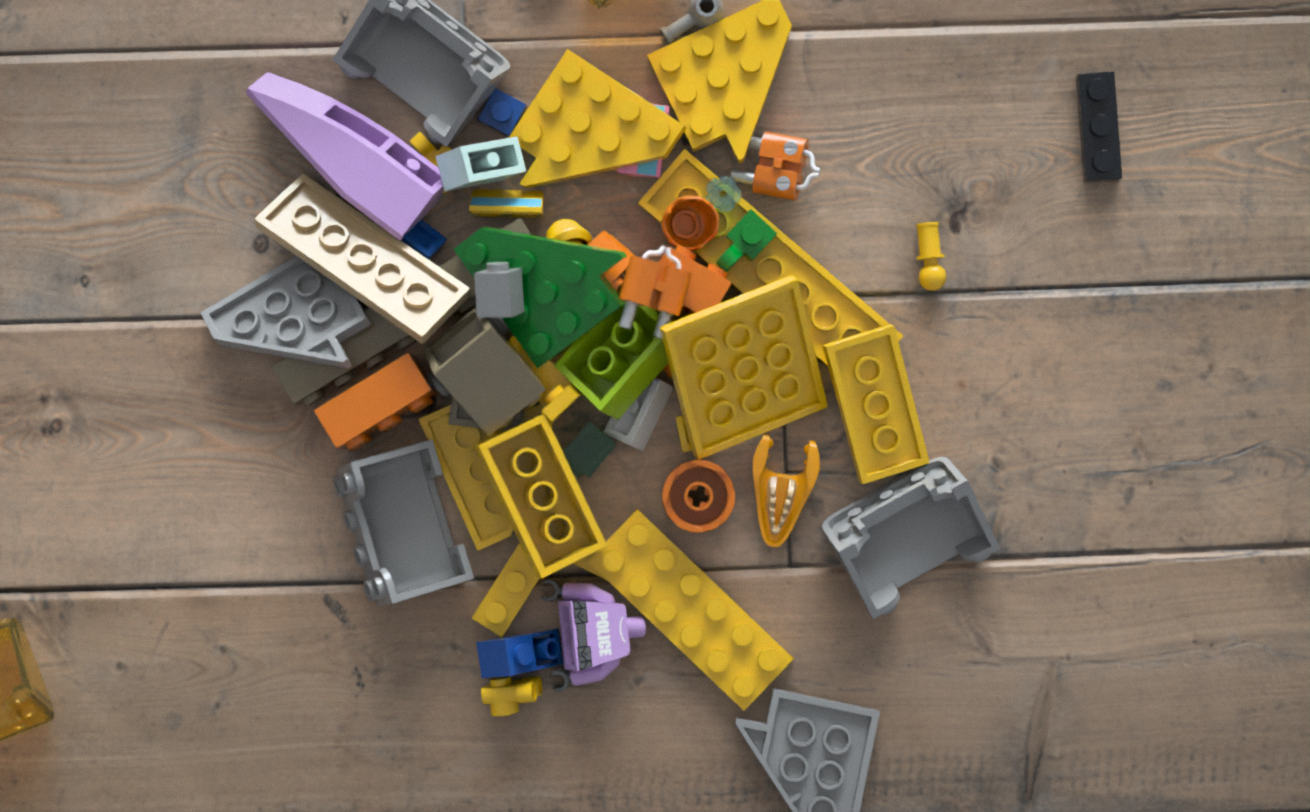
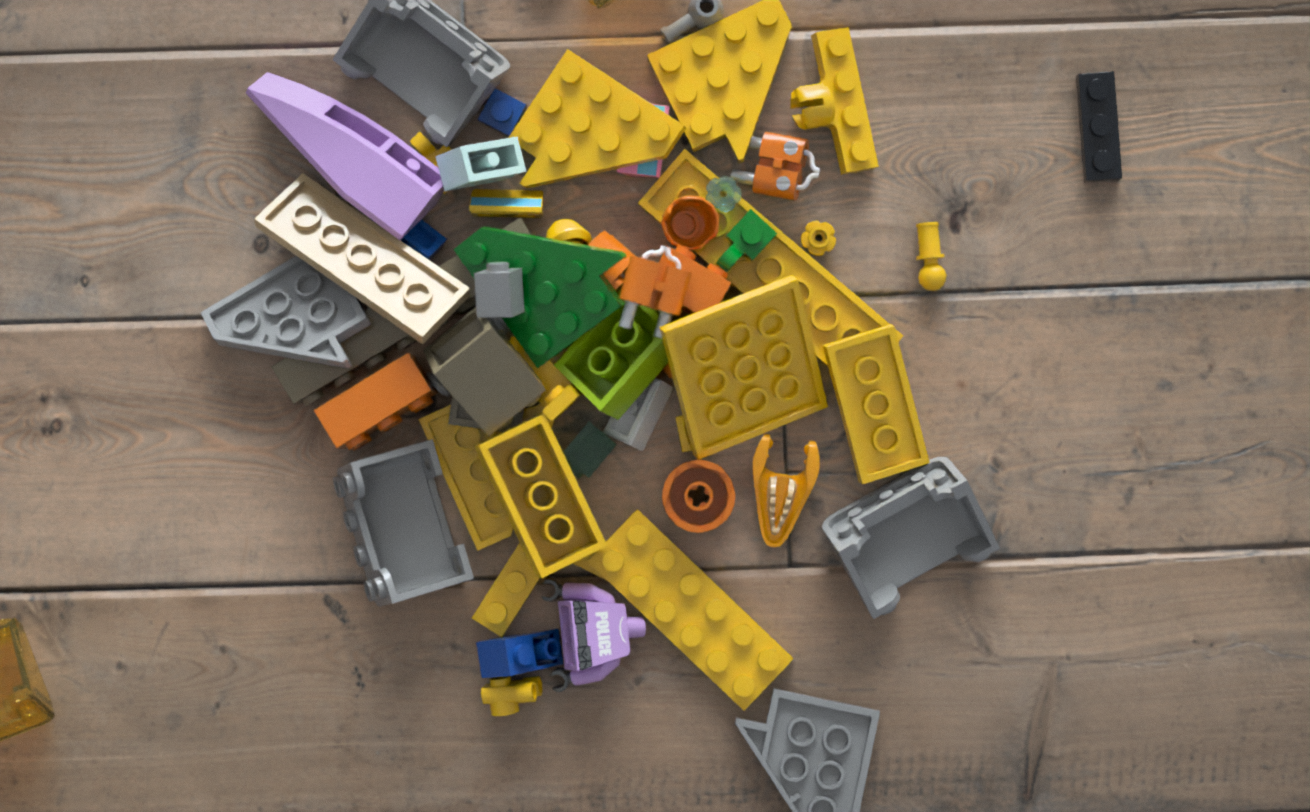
(816, 247): none -> yellow plate
(837, 102): none -> yellow plate

